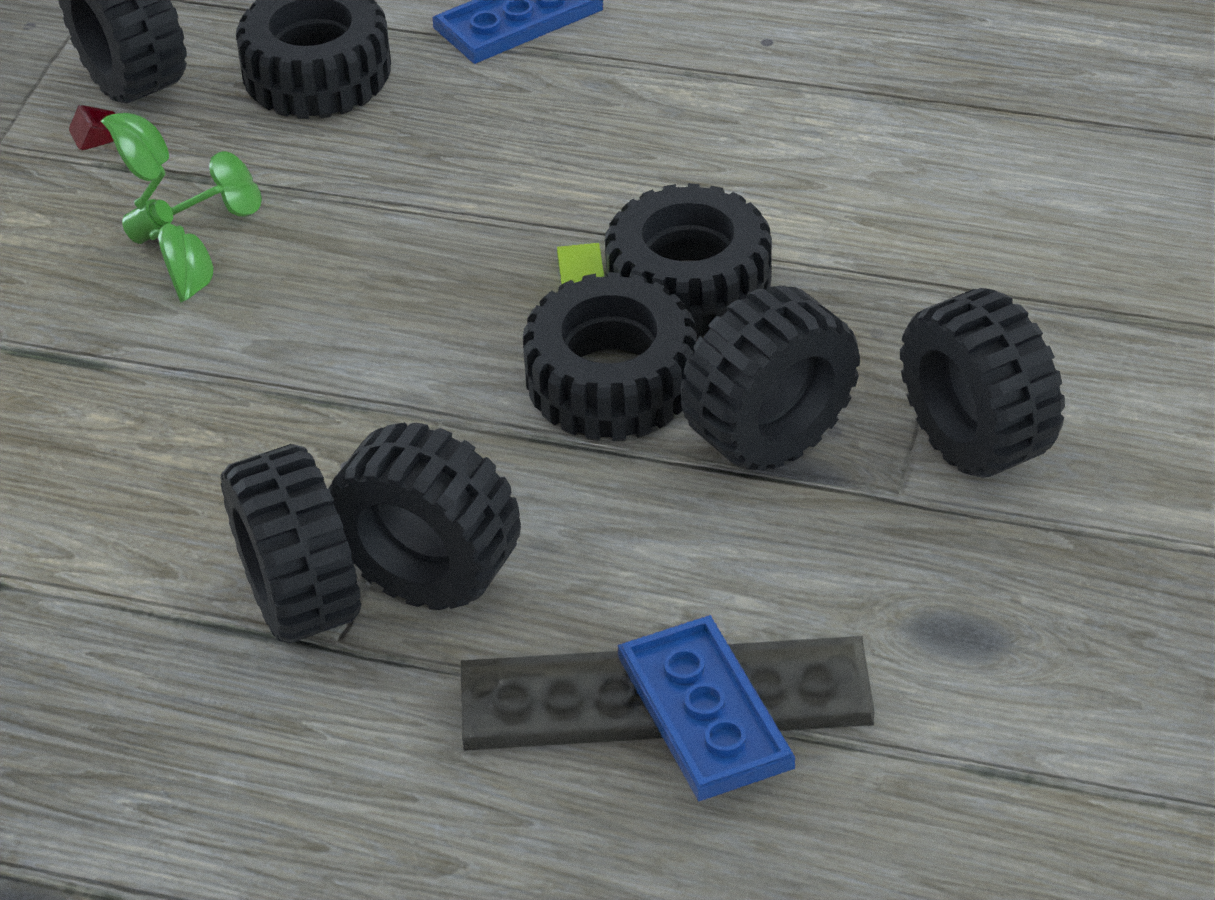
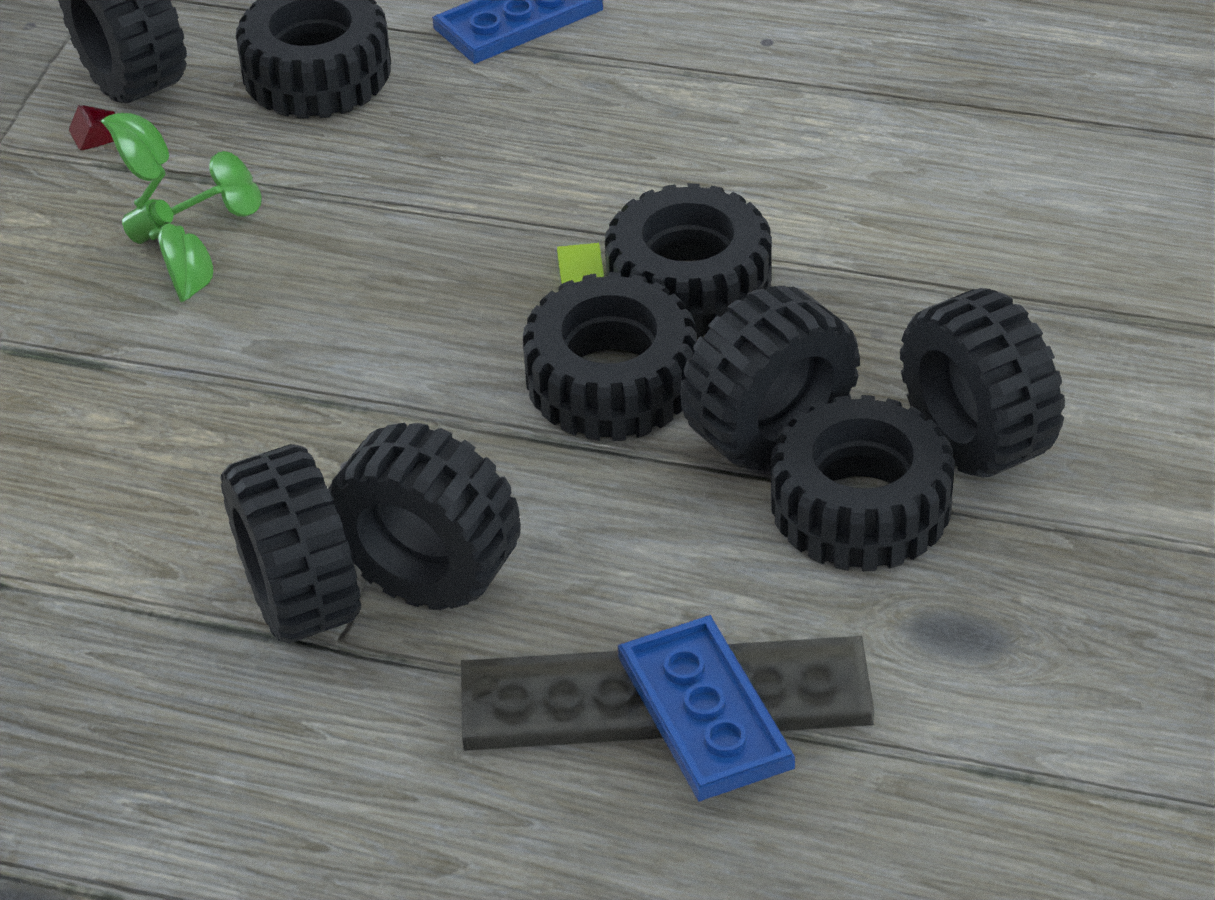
(862, 523): none -> black tyre

